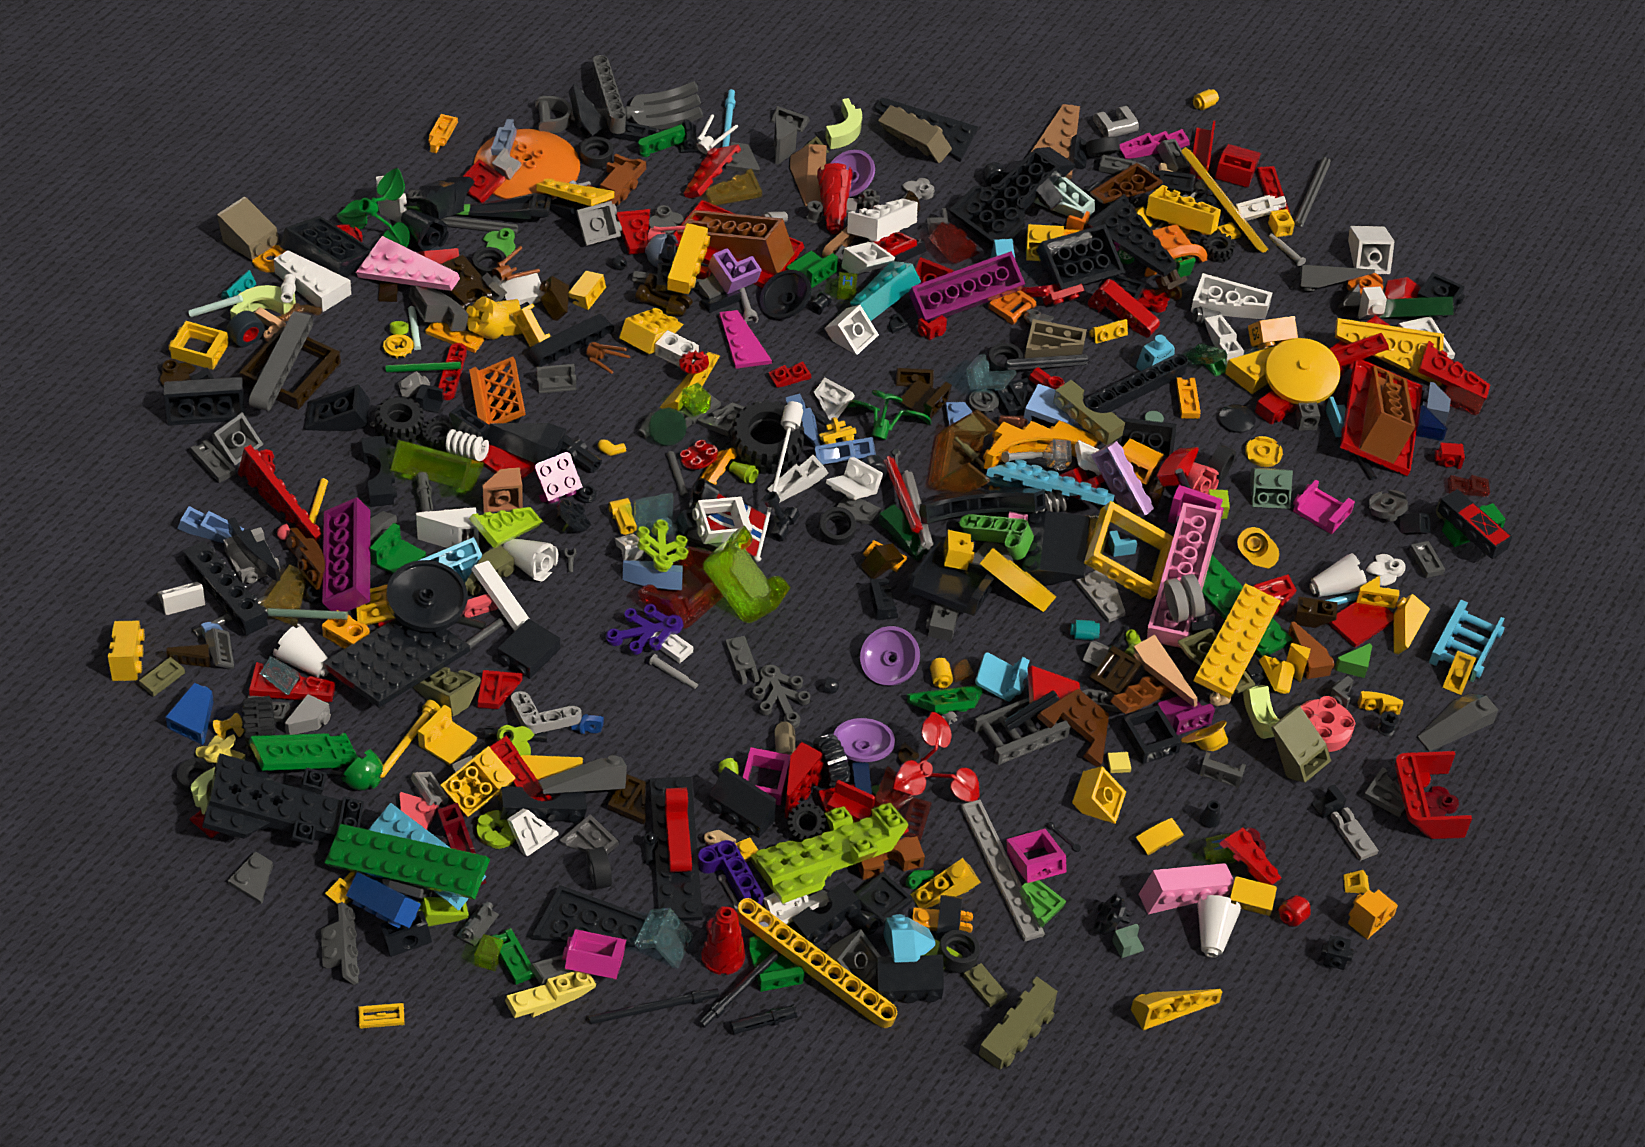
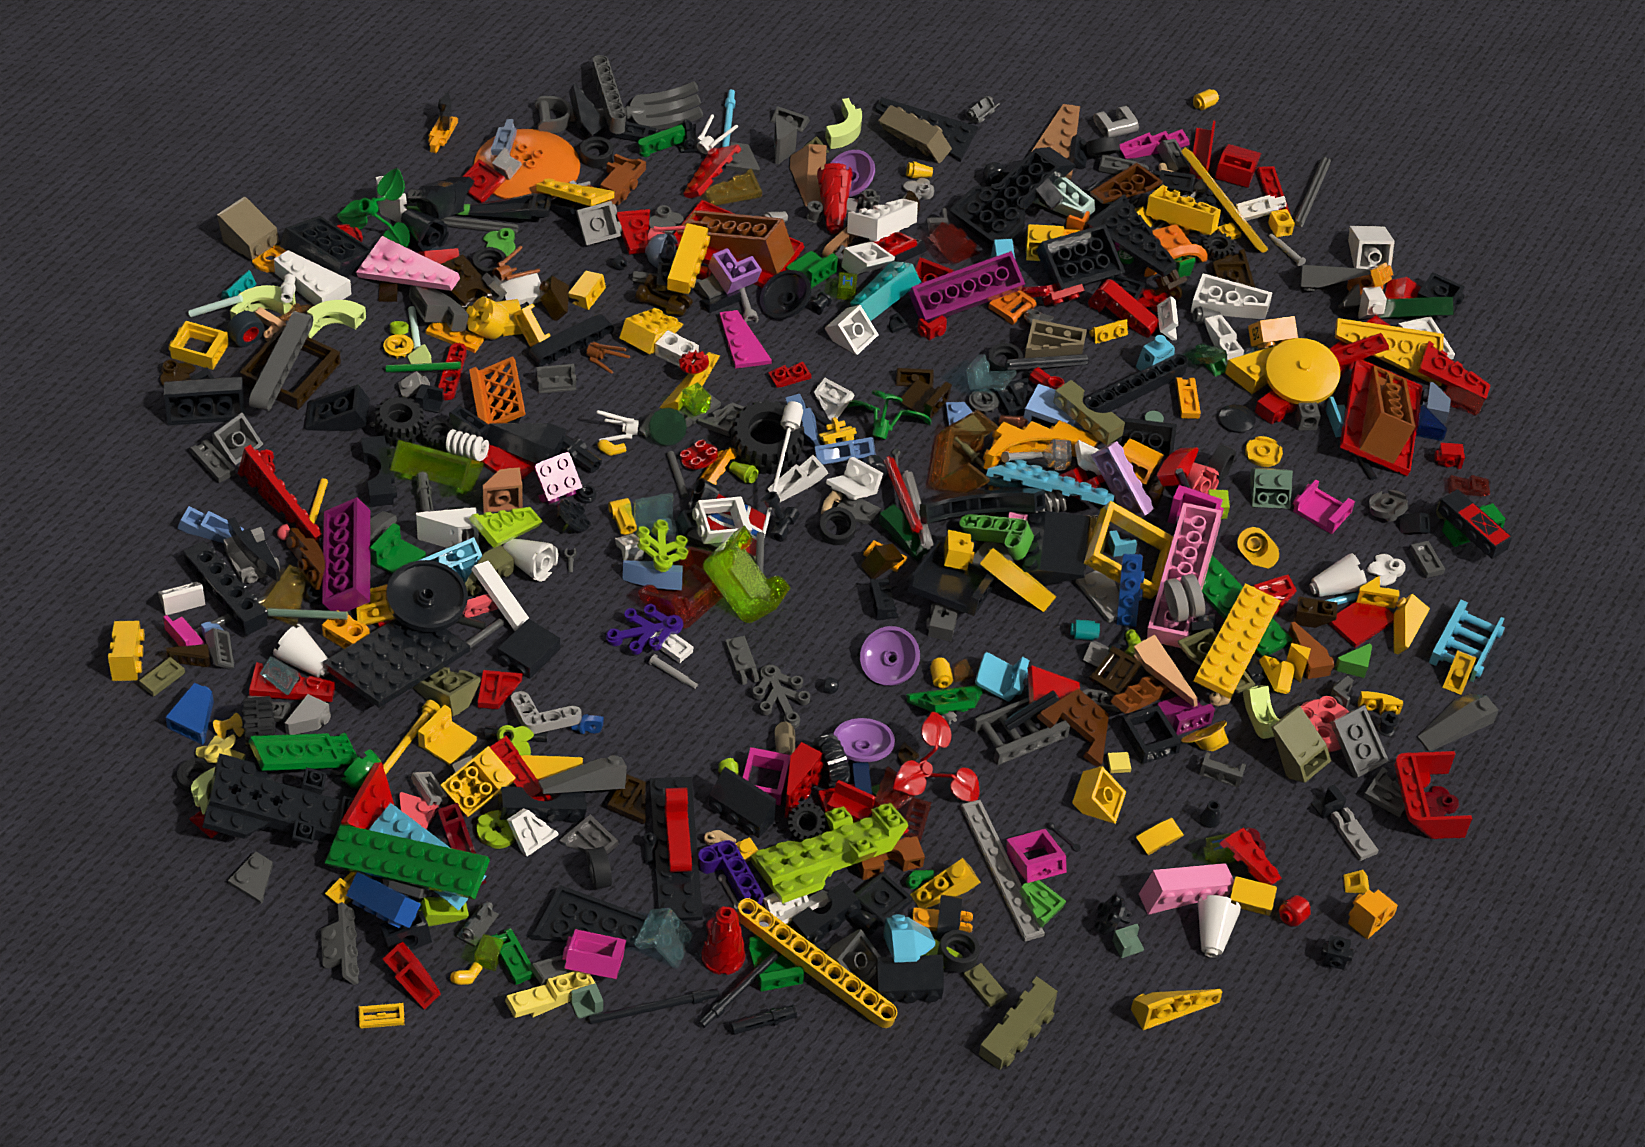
(181, 632): none -> dark pink panel
(336, 311): none -> yellowish green arch
(370, 800): none -> red wing
(412, 975): none -> red slope
(420, 355): none -> yellowish green slope
(444, 106): none -> black slope
(466, 977): none -> yellow arm
(586, 1001): none -> sand green panel
(629, 426): none -> white plant
(760, 550): none -> dark grey bar
(828, 502): none -> tan arm
(918, 170): none -> yellow cone
(978, 113): none -> dark grey hinge
(1130, 590): none -> blue bracket
(1168, 317): none -> white panel
(1234, 269): none -> dark brown wing
(1359, 741): none -> plate
(1381, 274): none -> light orange plate

